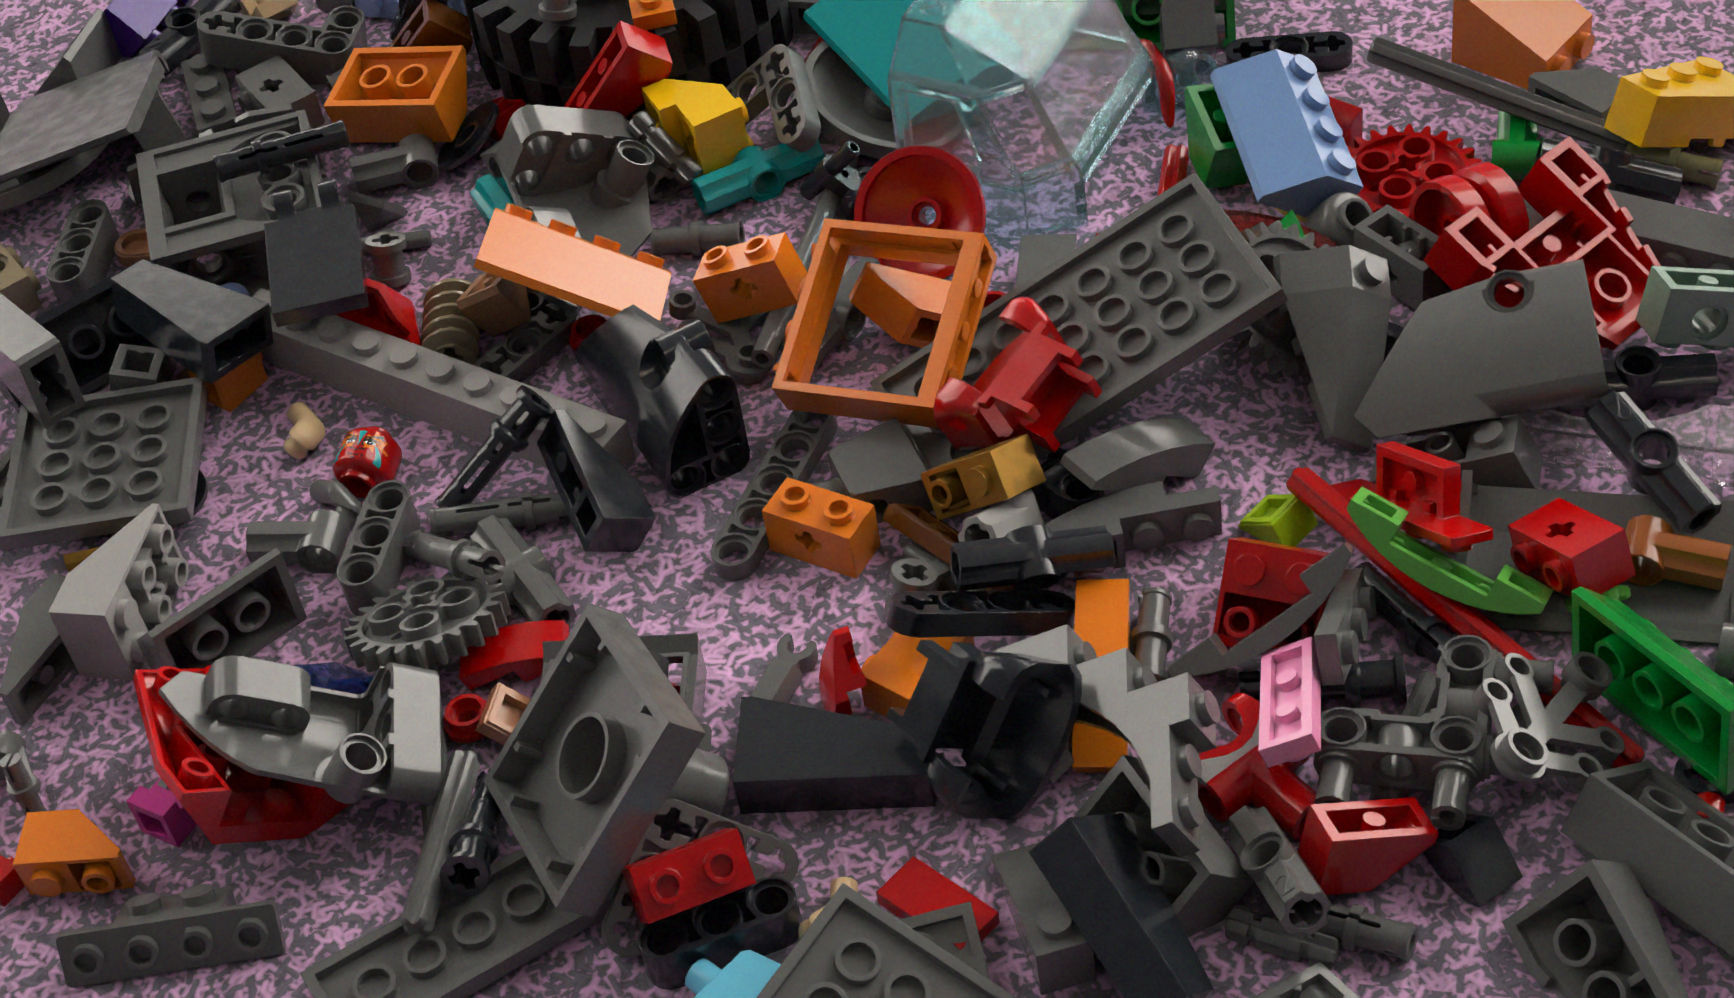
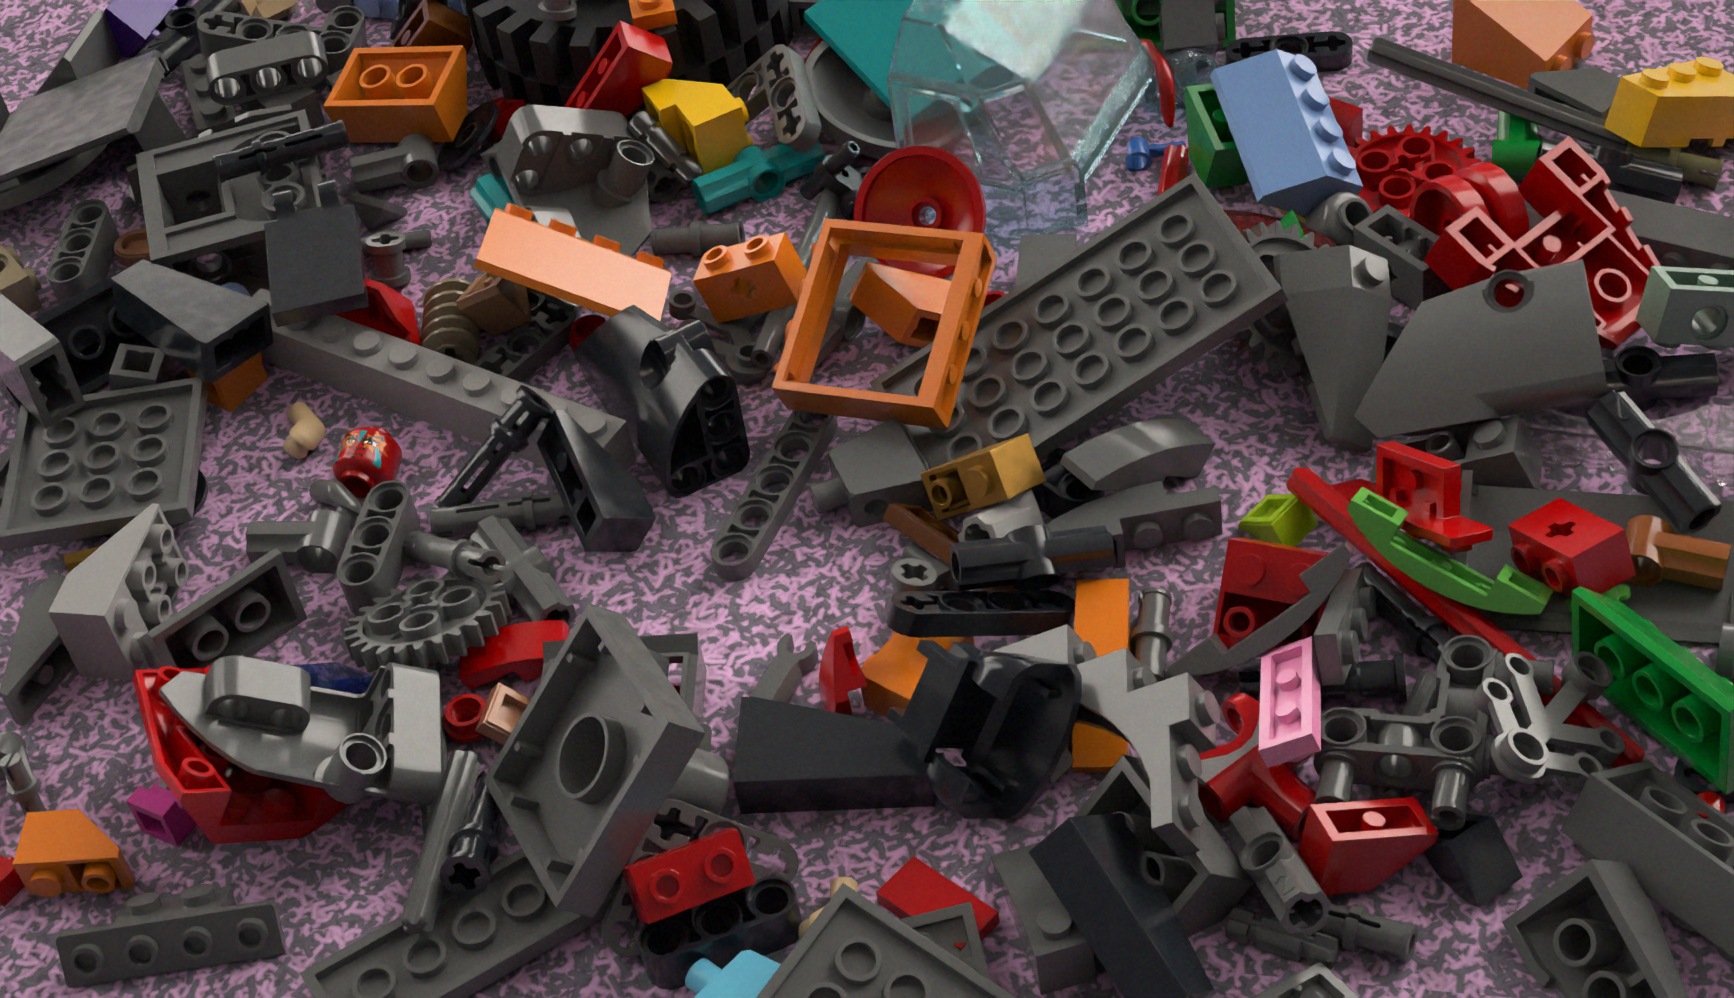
(286, 72): none -> dark grey beam
(821, 527): orange brick -> none
(1021, 391): red piece -> none
(1141, 152): none -> blue hand

